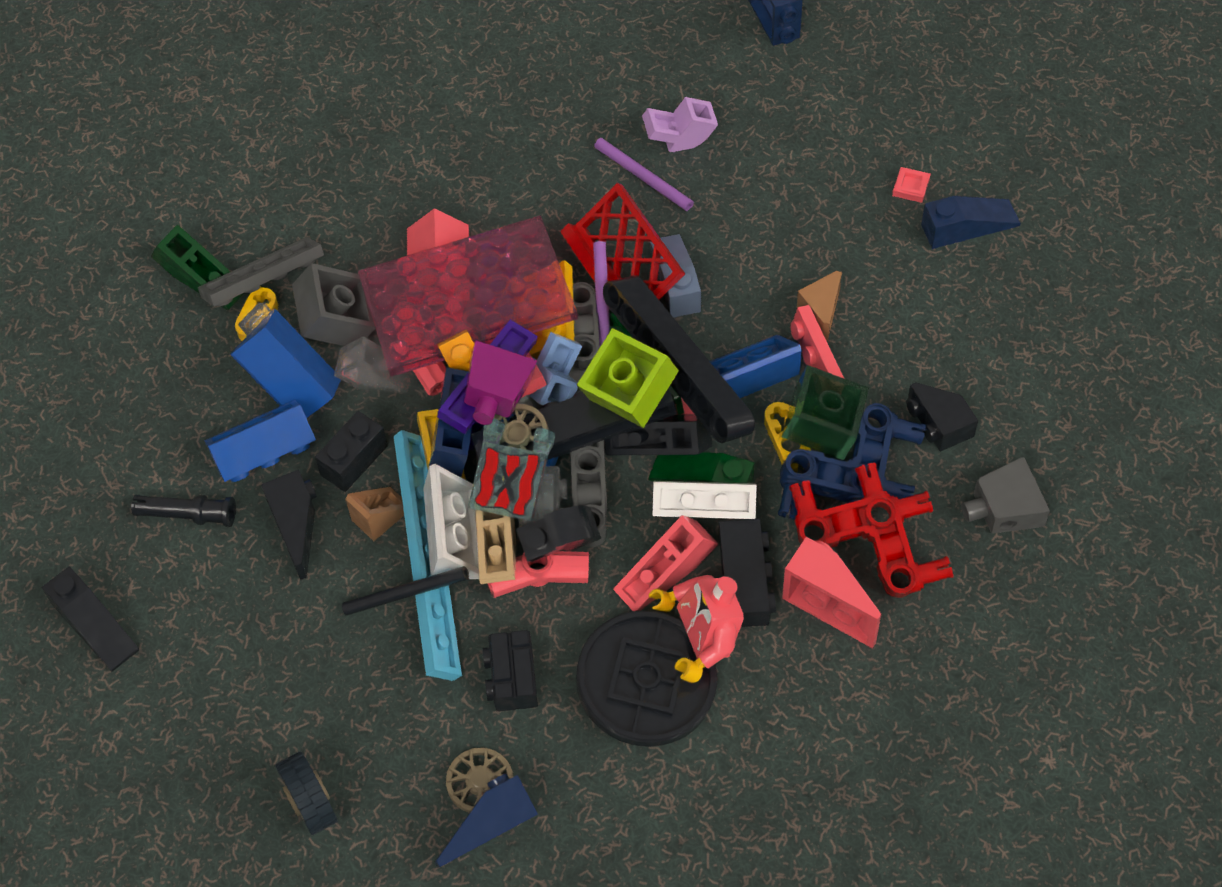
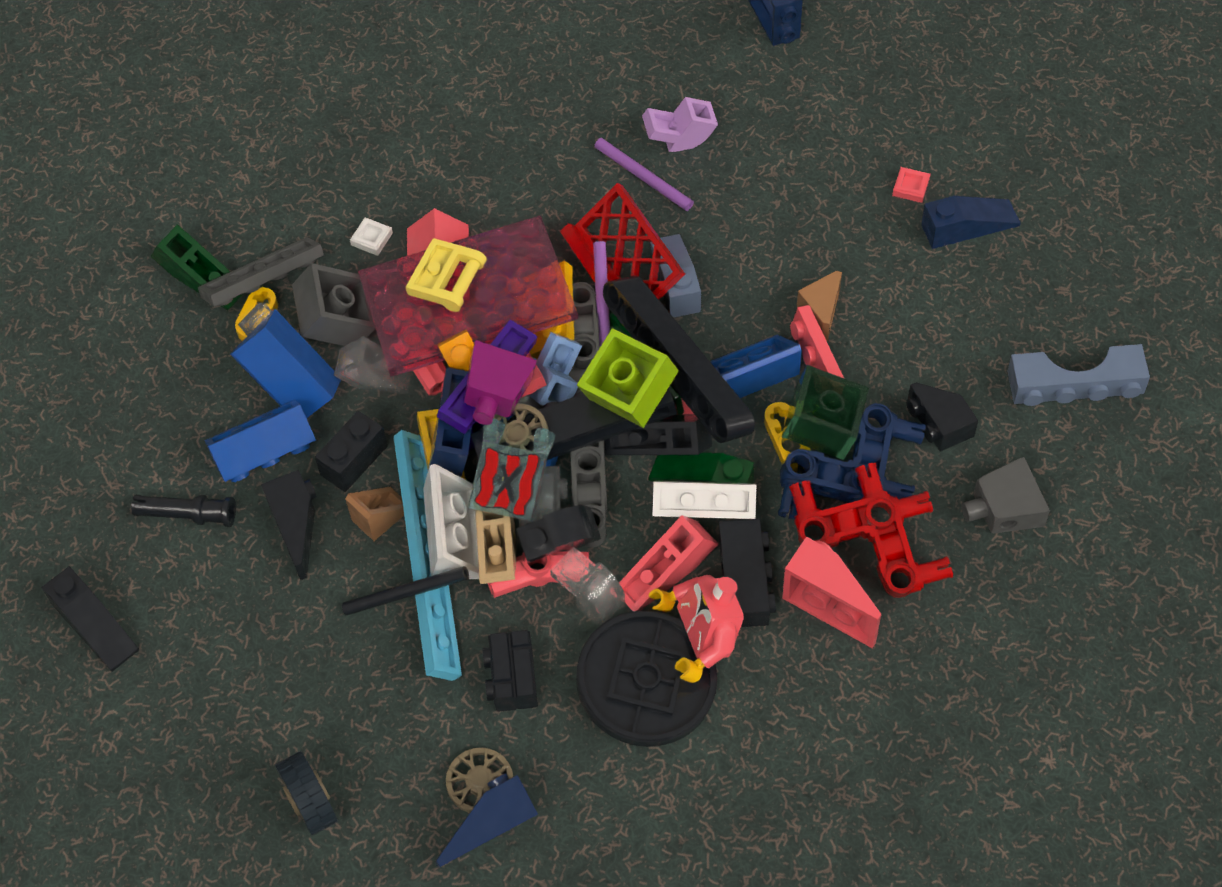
(371, 236): none -> white tile
(438, 267): none -> light yellow plate
(594, 586): none -> clear brick
(1039, 380): none -> sand blue arch

